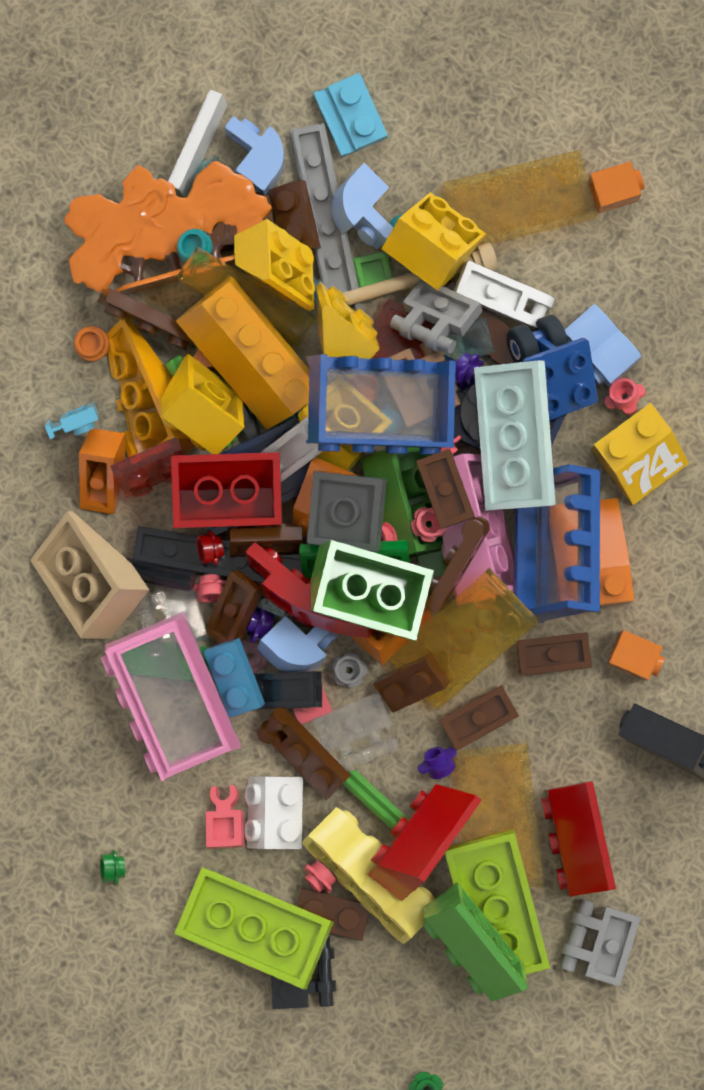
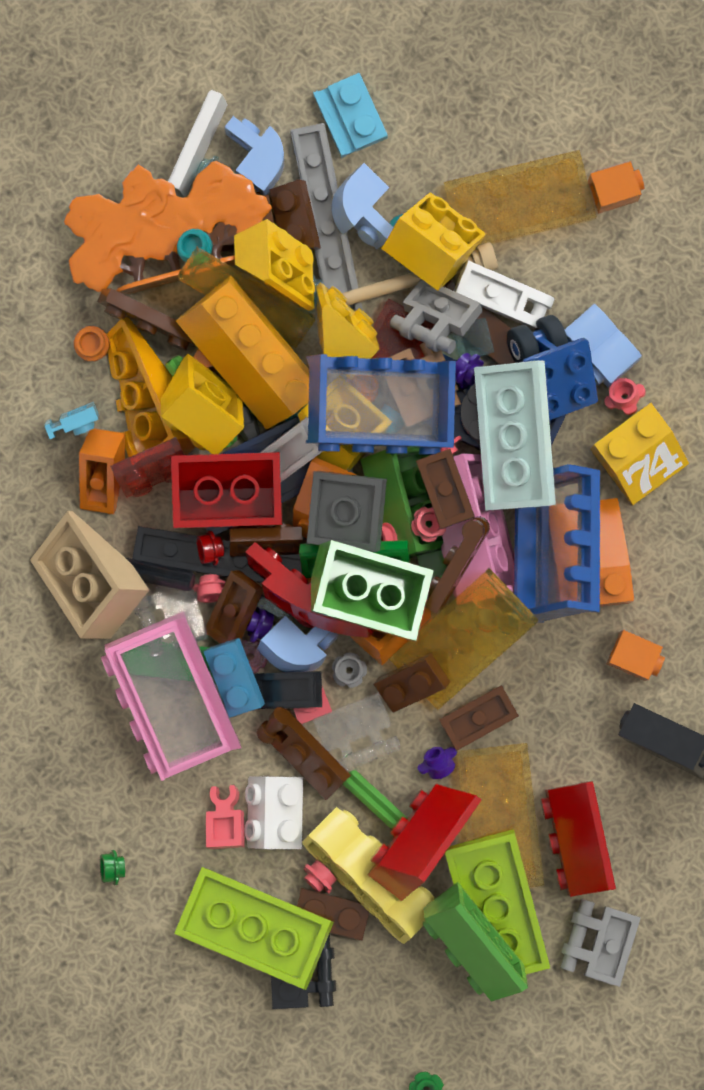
(372, 268): bright green tile -> none
(554, 654): reddish brown plate -> none

